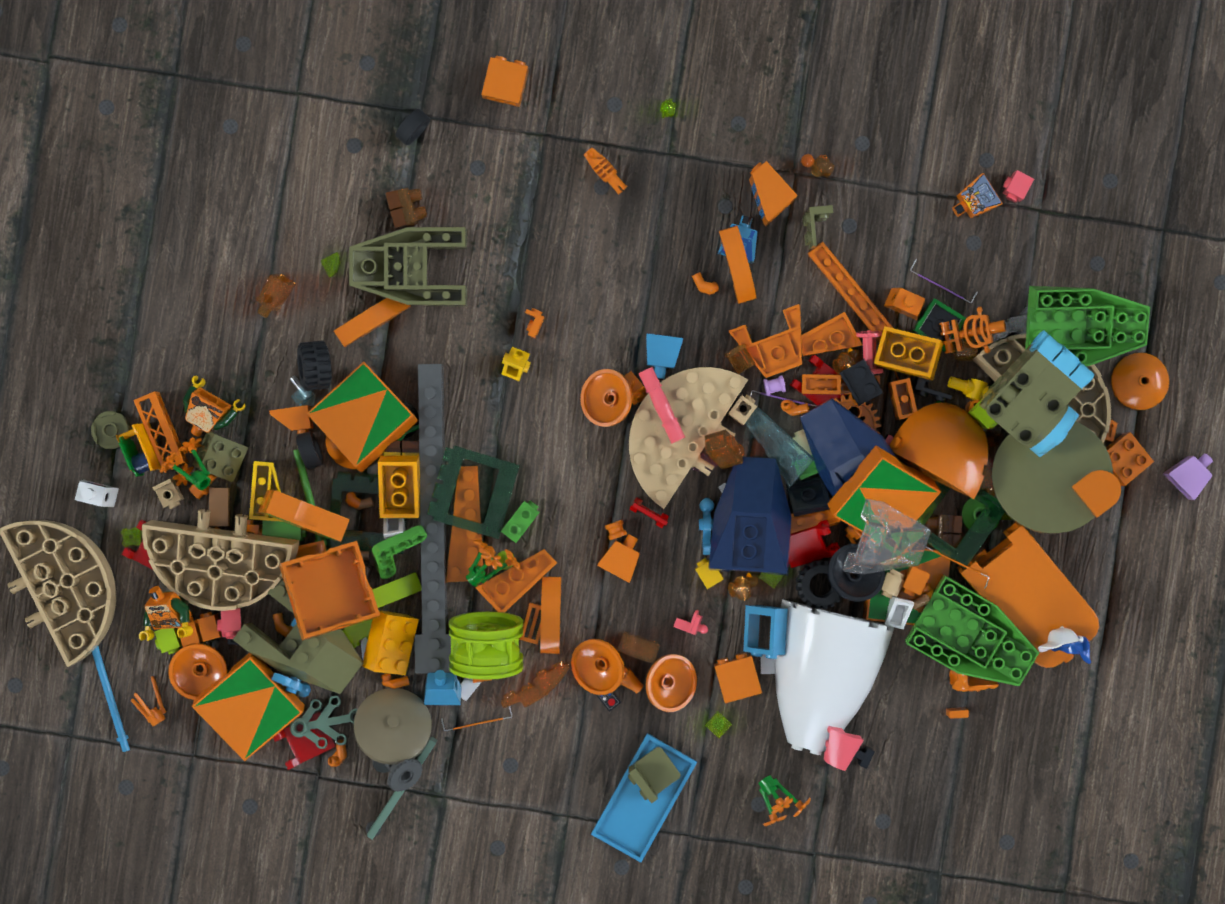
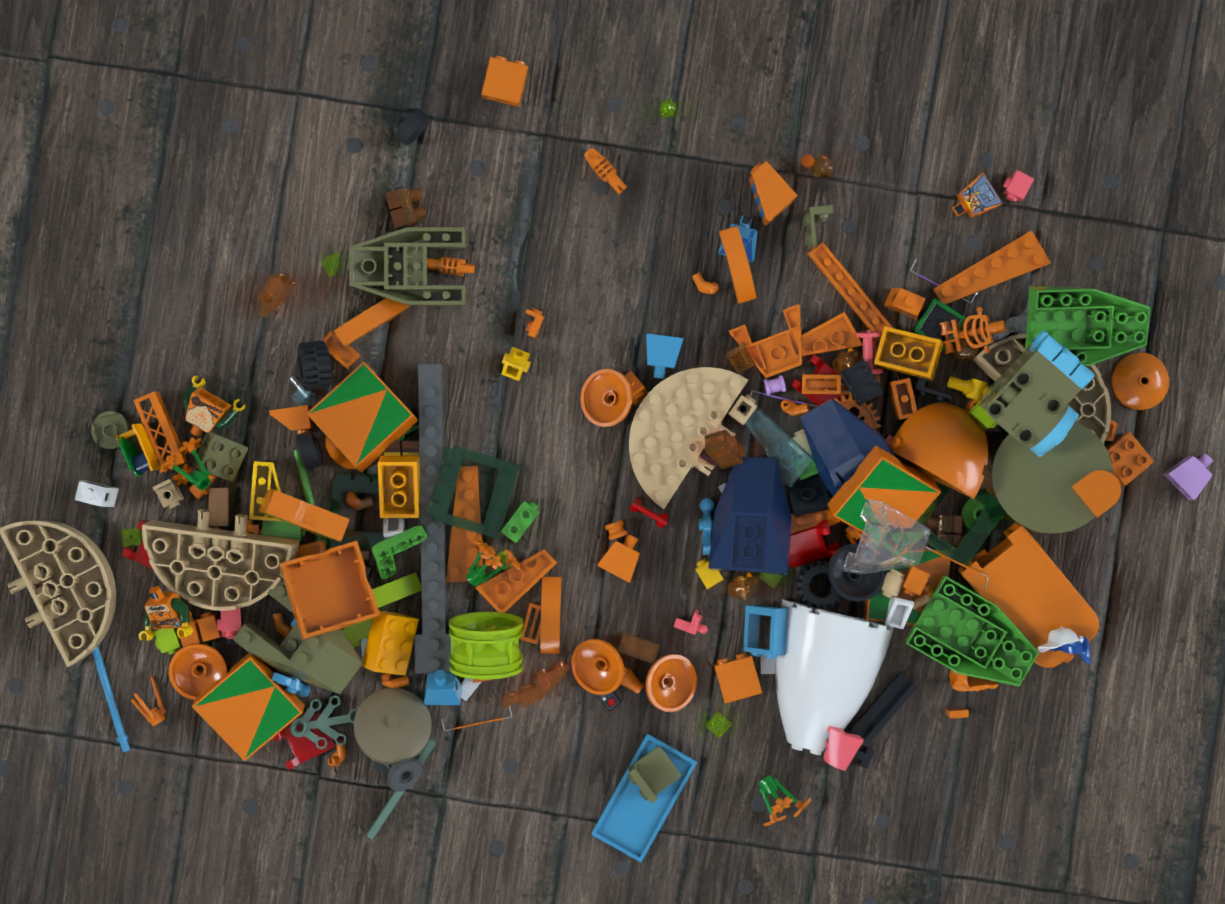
(345, 355): none -> orange tile
(450, 266): none -> orange hinge
(661, 405): coral piece -> none
(883, 708): none -> black fence
(1007, 263): none -> orange wing

